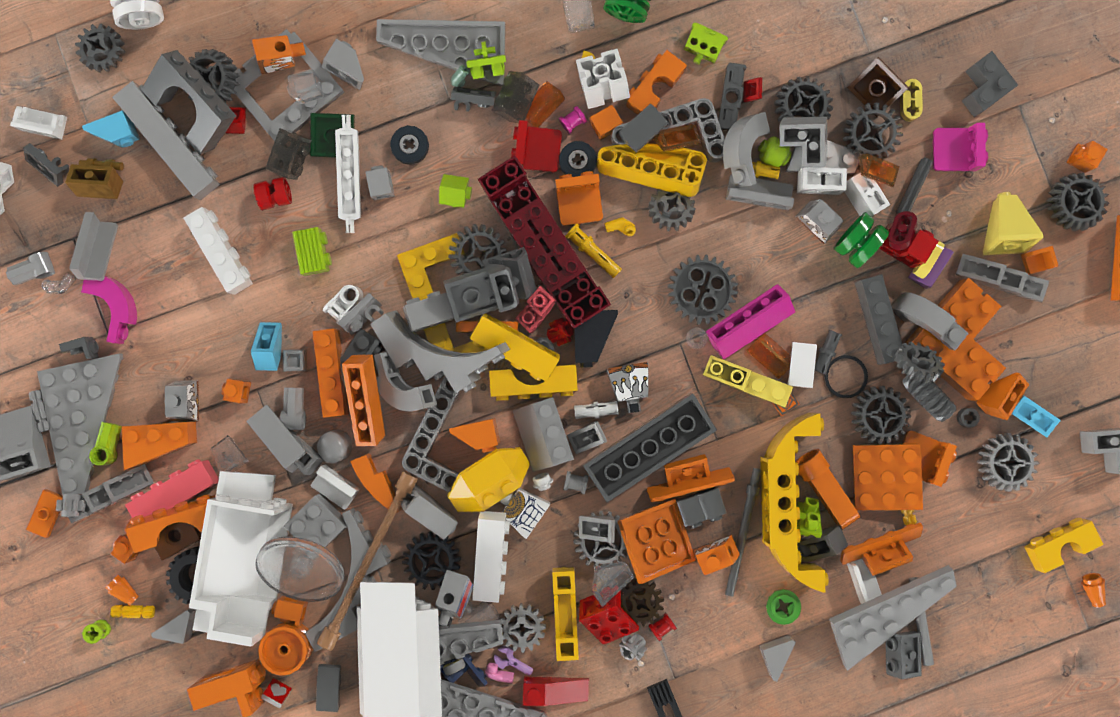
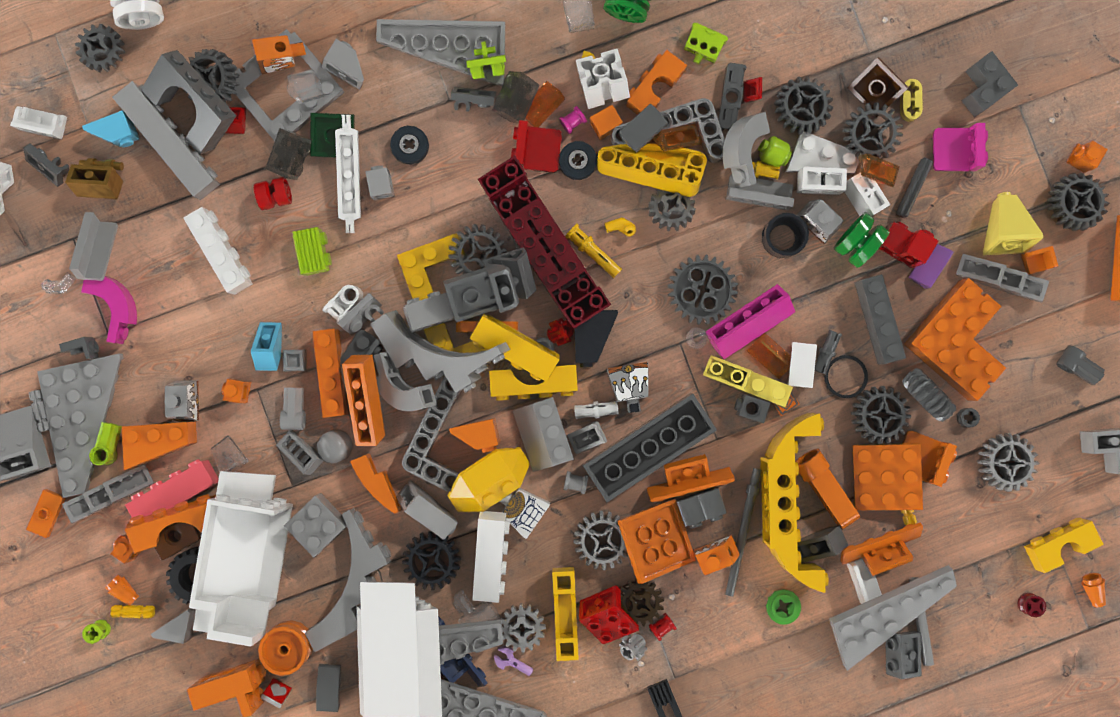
(37, 266): light grey piece -> none
(70, 505): light grey gear -> none
(277, 438): light grey panel -> none
(290, 610): orange brick -> none
(300, 569): clear dish -> none
(330, 634): medium nougat hose -> none
(334, 486): white panel -> none
(454, 191): lime brick -> none
(454, 666): light grey tile -> none
(455, 589): light grey torso -> none
(458, 77): sand green arm -> none
(499, 675): bright pink arm -> none
(536, 310): coral slope -> none
(542, 481): white plate -> none
(554, 690): slope -> none
(579, 198): orange bracket -> none
(597, 528): light grey slope -> none
(610, 580): clear slope -> none
(760, 412): none -> dark grey brick
(776, 655): light grey slope -> none
(799, 229): none -> black piece
(808, 133): light grey brick -> none
(809, 518): lime hips -> none
(900, 235): dark red plate -> none
(919, 362): dark grey gear -> none
(923, 270): light yellow beam -> none
(931, 317): light grey arch -> none
(1003, 396): orange slope -> none
(1035, 416): medium azure hinge -> none
(1037, 604): none -> dark red wheel
(1075, 362): none -> dark grey piece

